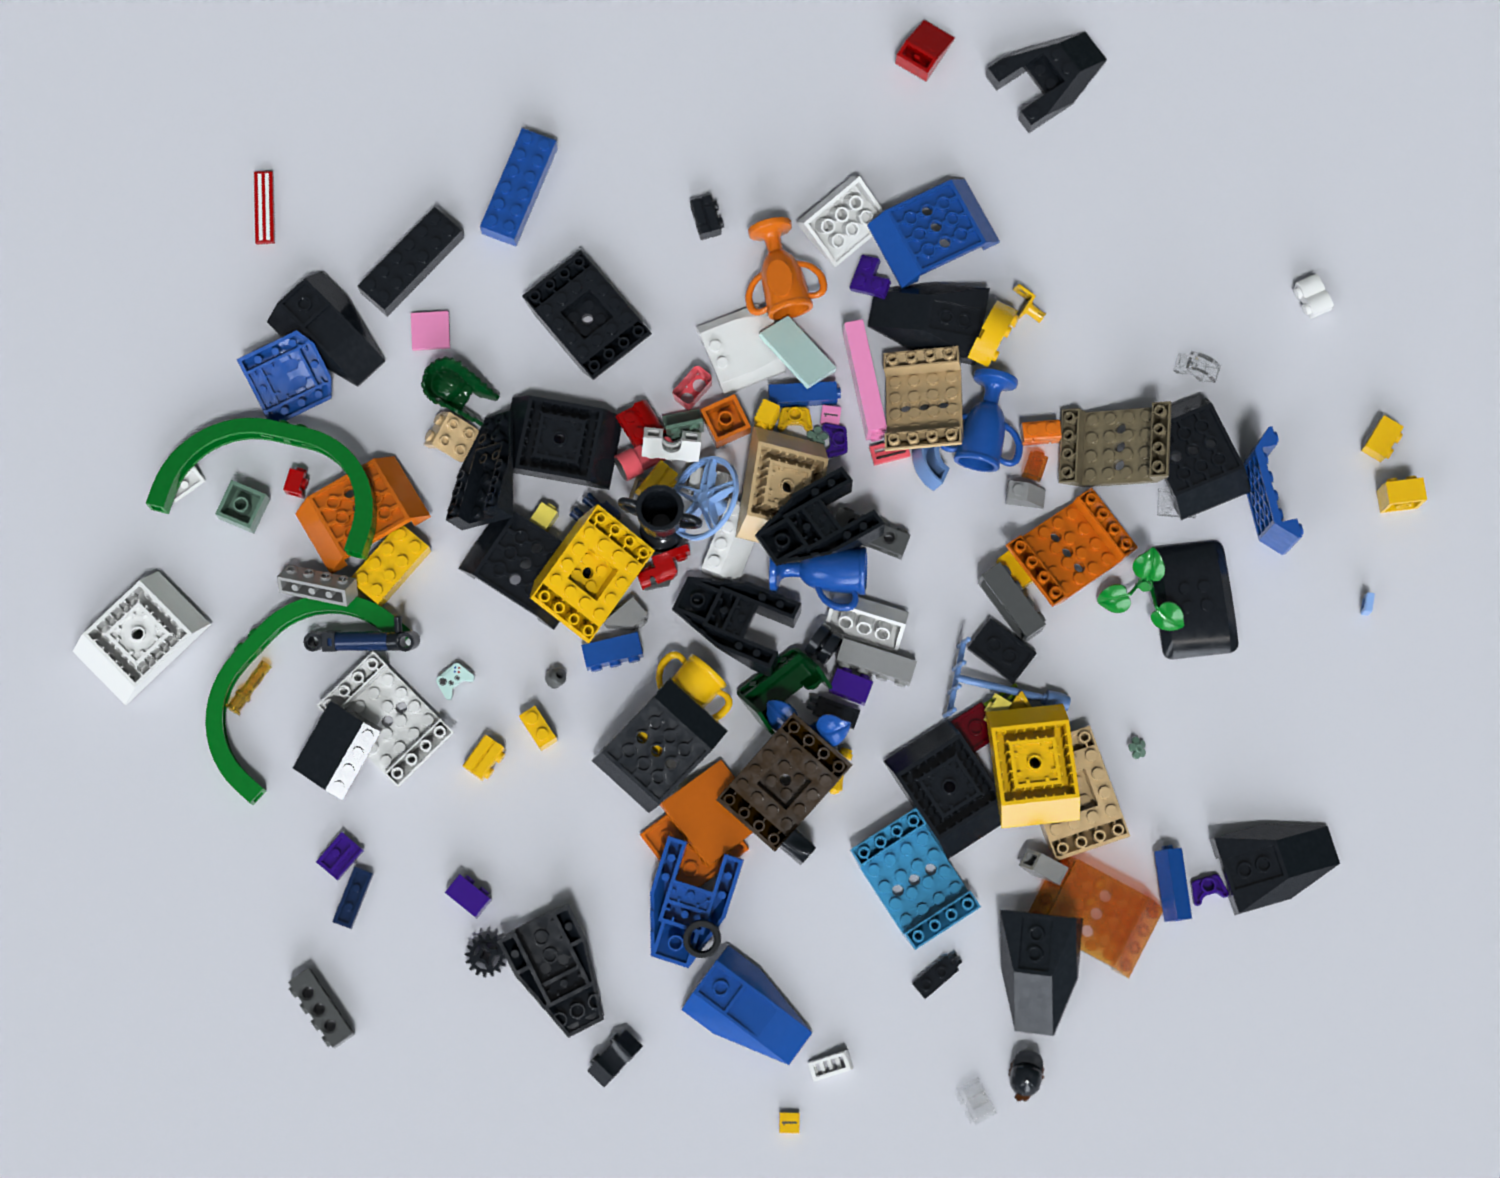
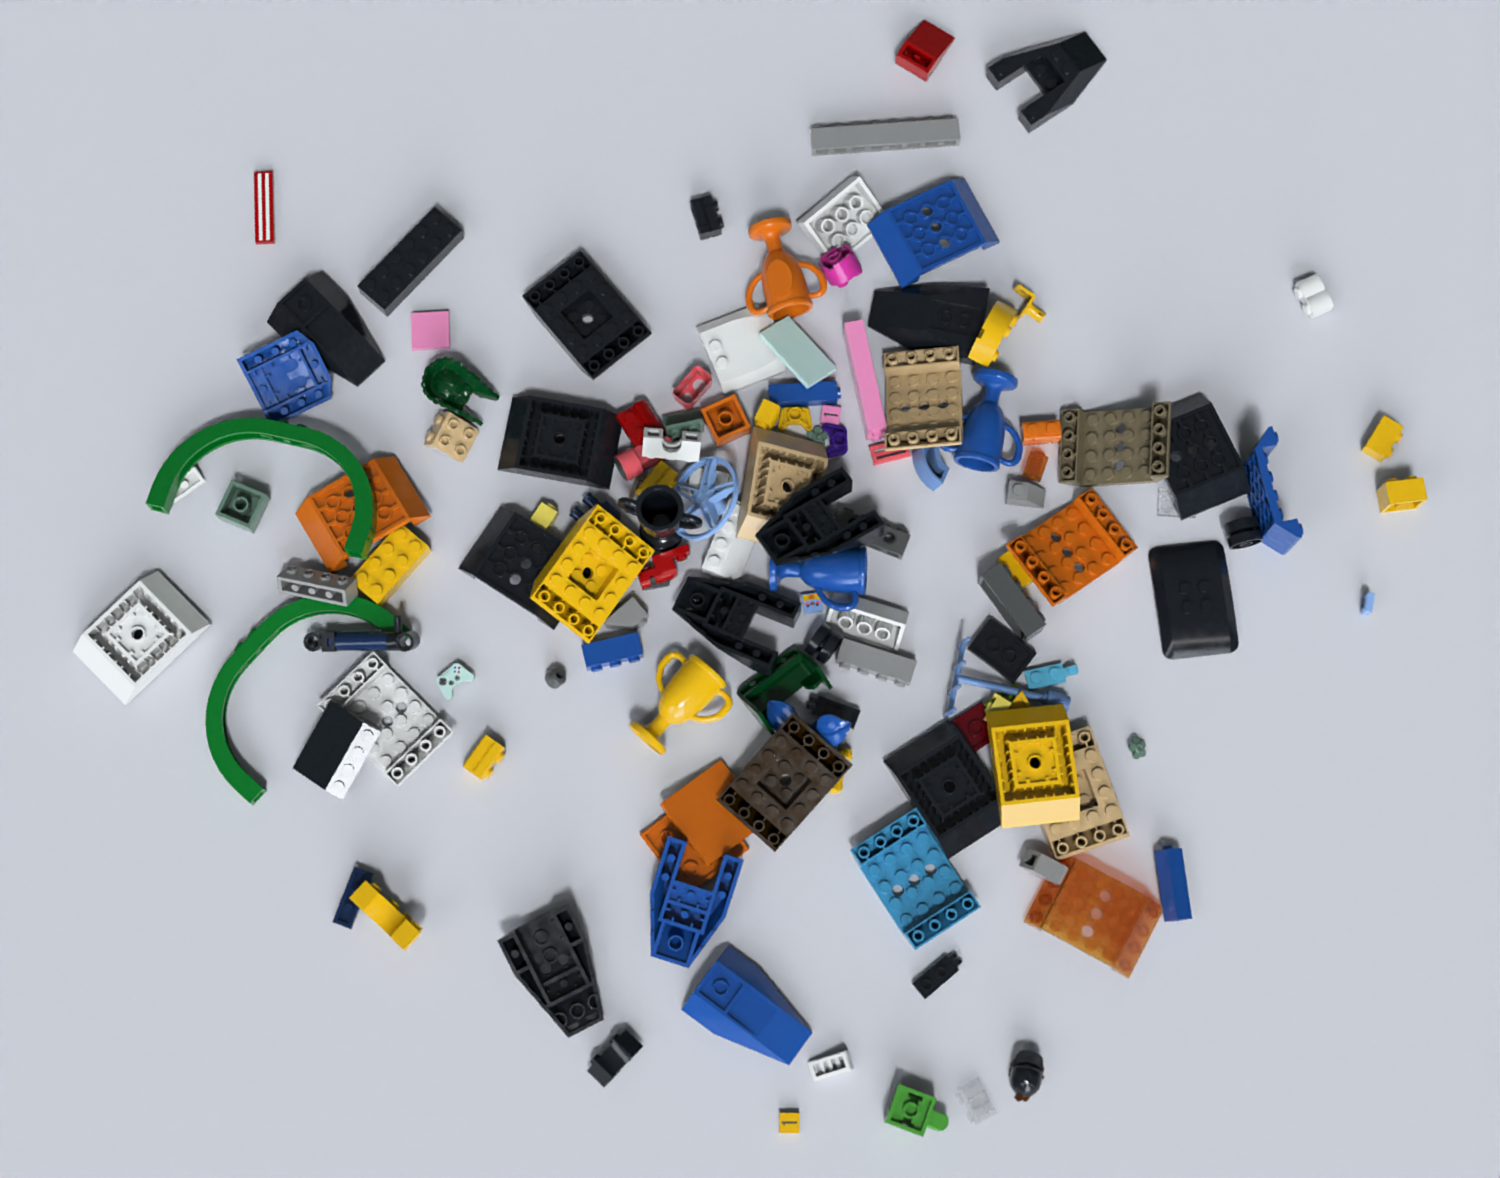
(243, 695): clear yellow pin -> none
(296, 482): red brick -> none
(339, 856): dark purple plate -> none
(342, 1030): dark grey brick -> none
(386, 914): none -> yellow brick
(468, 896): dark purple brick -> none
(473, 959): black gear -> none
(486, 477): black wedge -> none
(519, 187): blue brick -> none
(538, 728): yellow brick -> none
(674, 724): black slope -> none
(687, 936): black tyre -> none
(797, 846): black piece -> none
(811, 603): none -> light blue tile
(840, 265): none -> dark pink brick
(851, 686): dark purple brick -> none
(866, 281): dark purple plate -> none
(885, 136): none -> light grey brick
(915, 1112): none -> bright green brick
(1039, 967): black wedge -> none
(1048, 675): none -> medium azure plate
(1148, 568): green plant -> none
(1199, 365): clear brick -> none
(1207, 886): dark purple piece -> none
(1243, 532): none -> black wheel
(1273, 862): black wedge -> none

